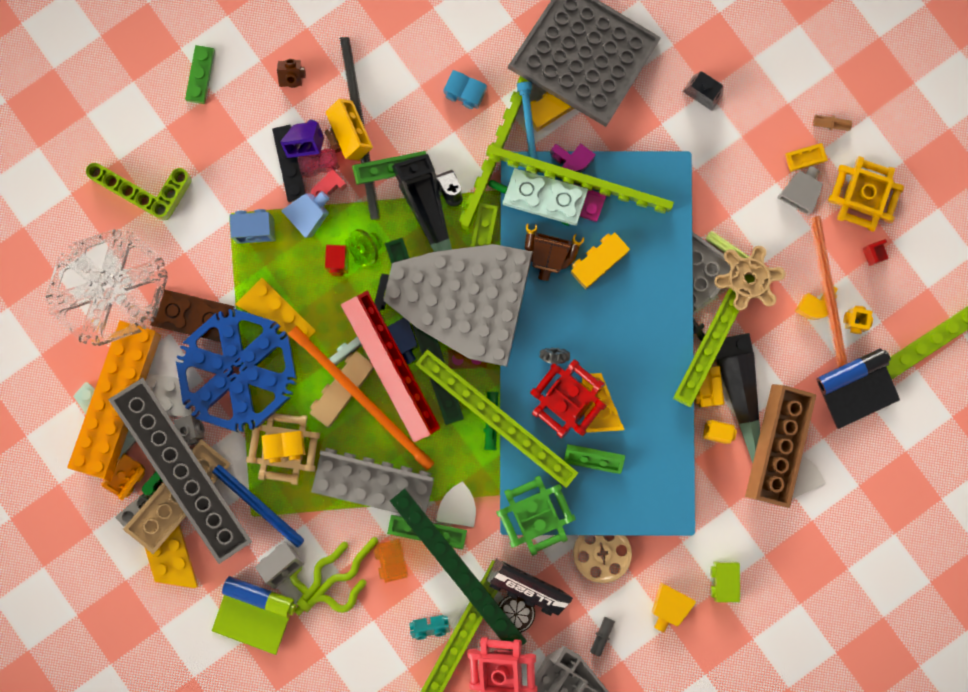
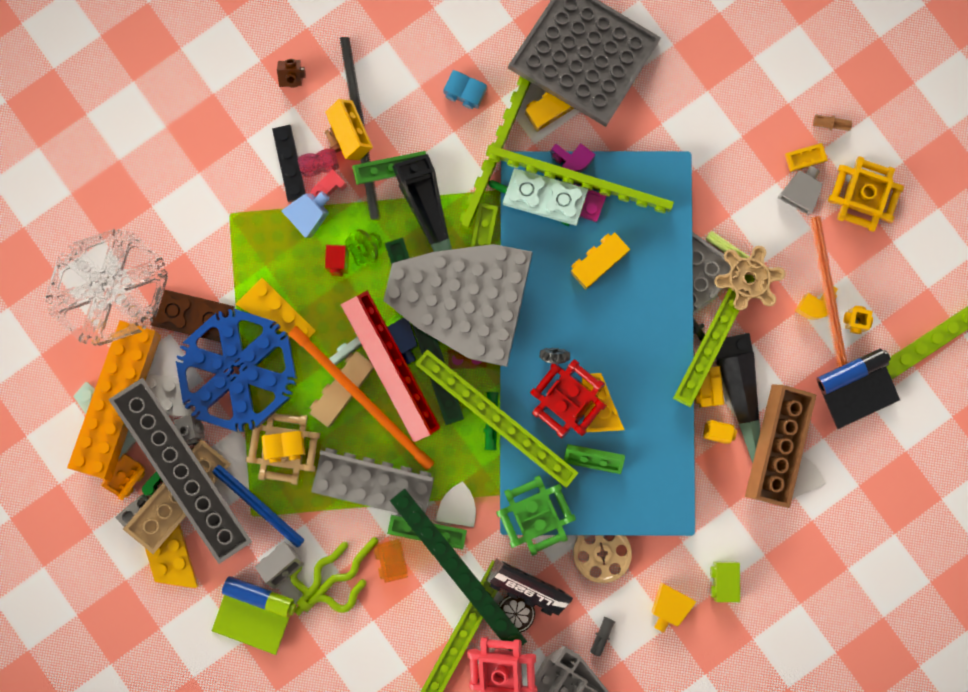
(138, 193): lime beam -> none
(200, 74): bright green plate -> none
(252, 226): medium blue brick -> none
(303, 139): dark purple torso -> none
(380, 304): black hinge -> none
(436, 628): teal hinge -> none
(450, 188): piece -> none
(525, 89): dark azure piece -> none
(550, 252): reddish brown torso -> none
(704, 90): black torso -> none
(876, 252): red panel -> none

